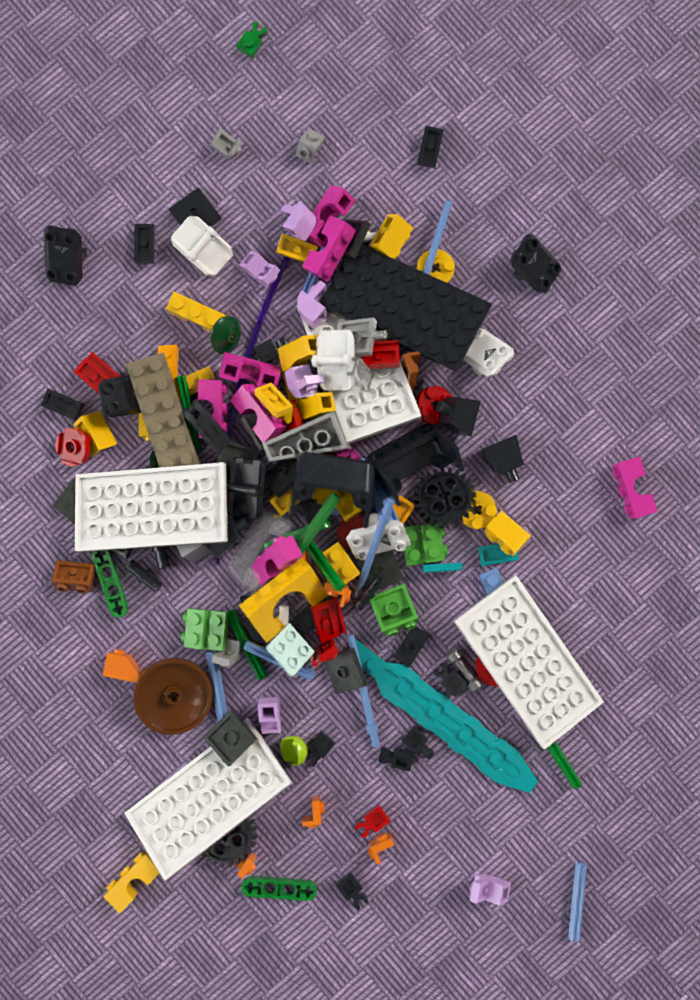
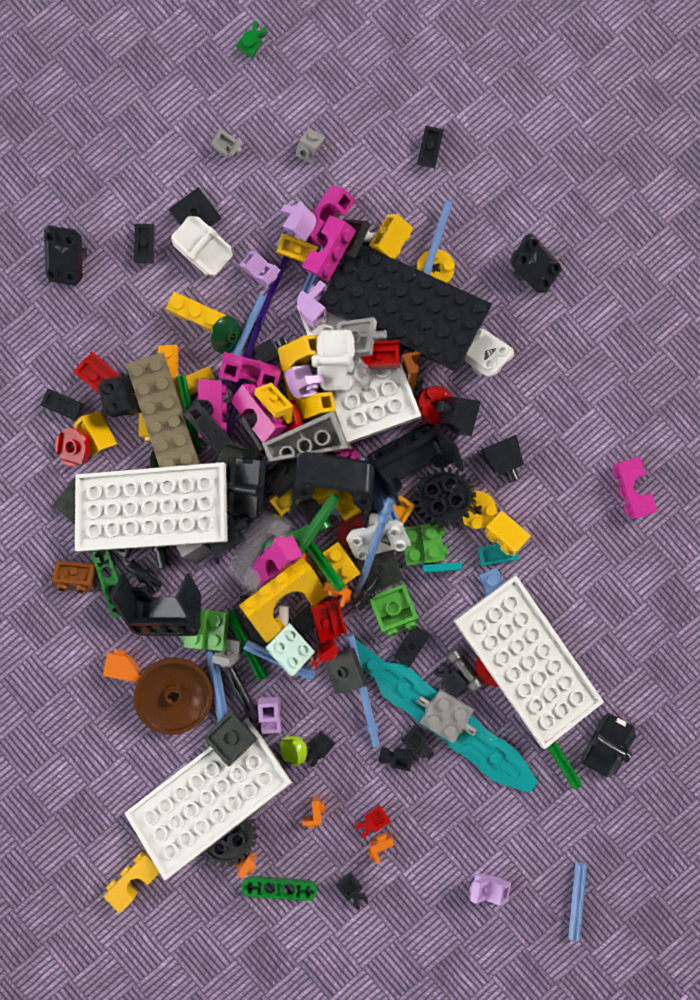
(159, 615): none -> black windscreen
(241, 693): none -> black pin
(247, 329): none -> medium blue bar
(446, 716): none -> light grey plate
(609, 746): none -> black shield

